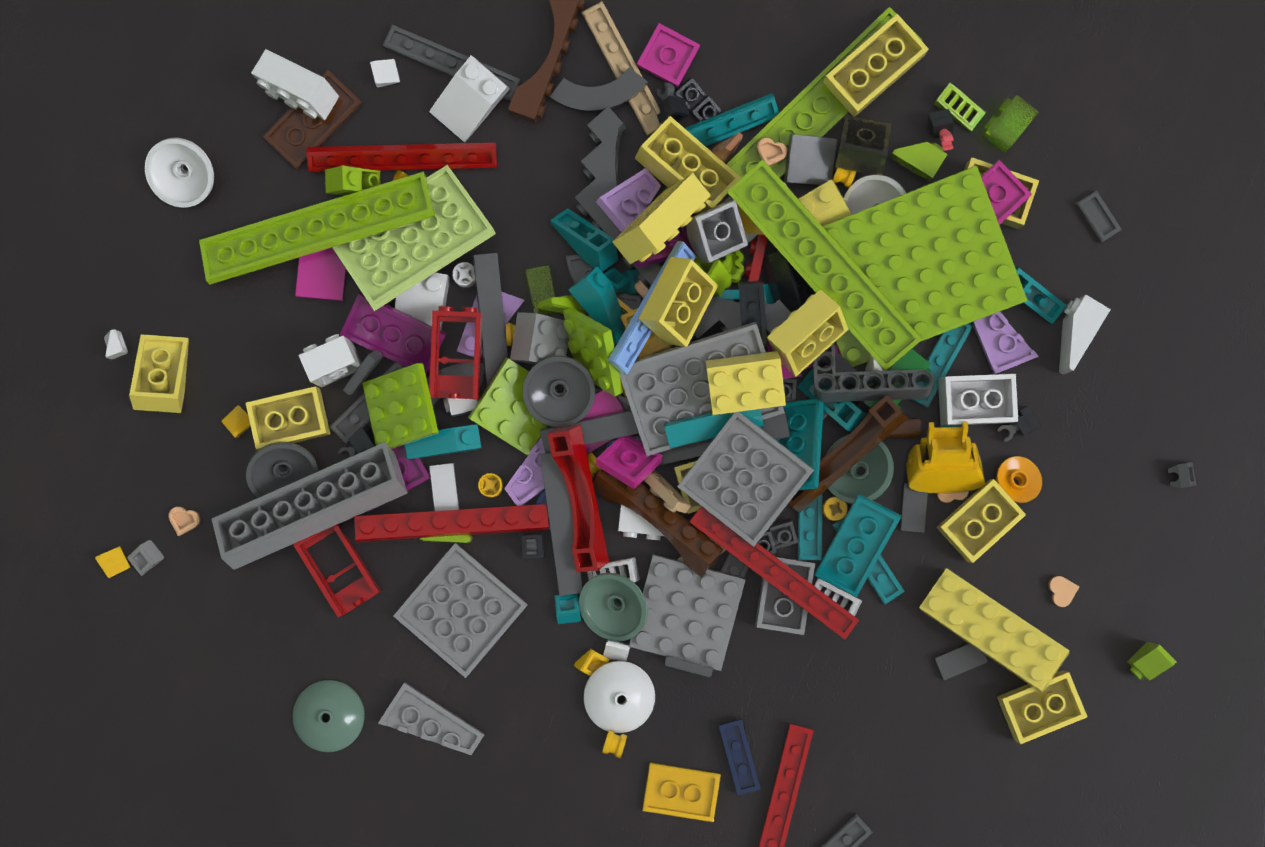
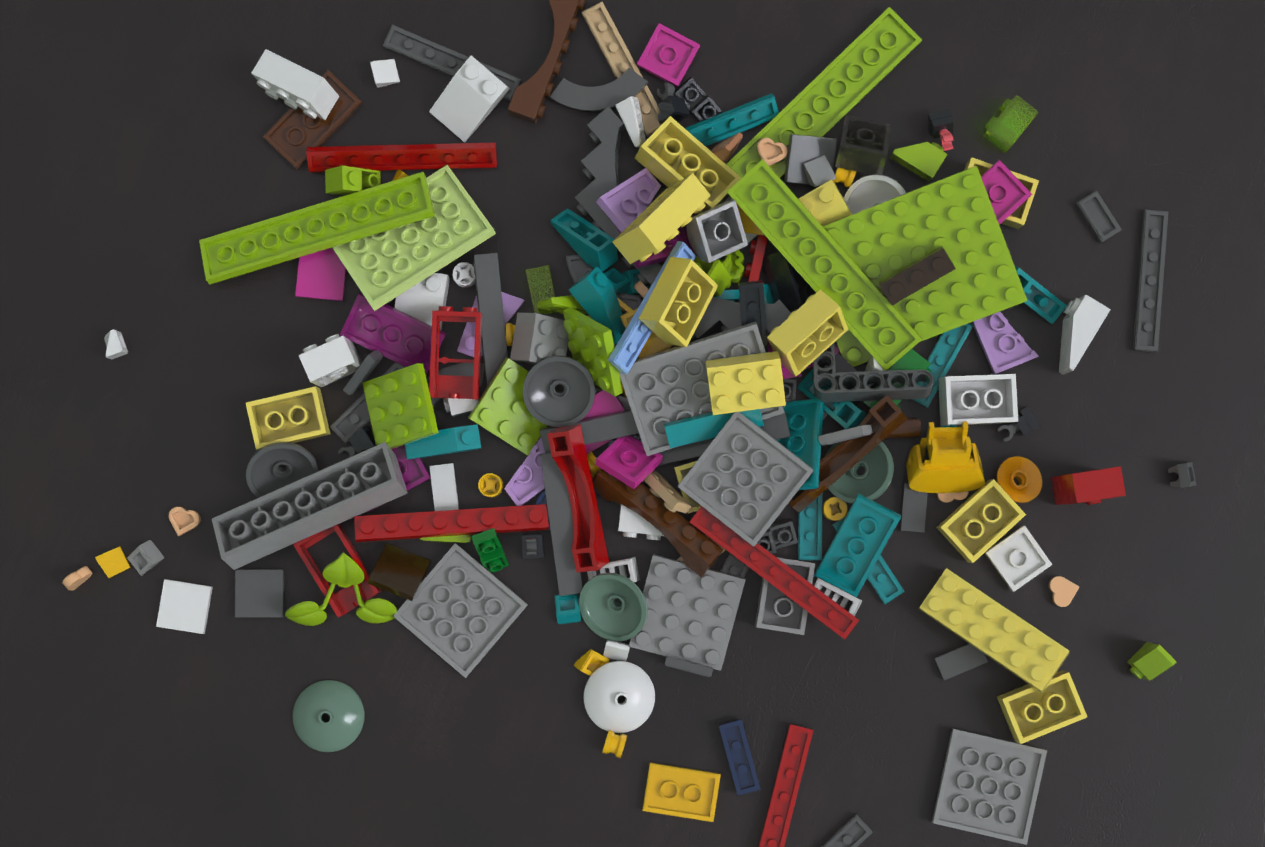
(76, 578): none -> light nougat tile
(159, 374): light yellow slope -> none
(169, 178): white dish -> none
(184, 606): none -> white tile
(237, 421): yellow slope -> none
(259, 593): none -> dark grey tile
(345, 573): none -> lime plant
(399, 572): none -> dark brown tile
(423, 717): light grey wing -> none
(490, 550): none -> green slope
(631, 116): none -> white slope
(818, 171): none -> light grey slope
(845, 435): none -> light grey tile
(875, 65): light yellow brick -> none
(917, 275): none -> dark brown brick
(965, 101): lime slope -> none
(989, 786): none -> light grey plate
(1018, 558): none -> white plate
(1088, 486): none -> red brick
(1150, 280): none -> dark grey tile

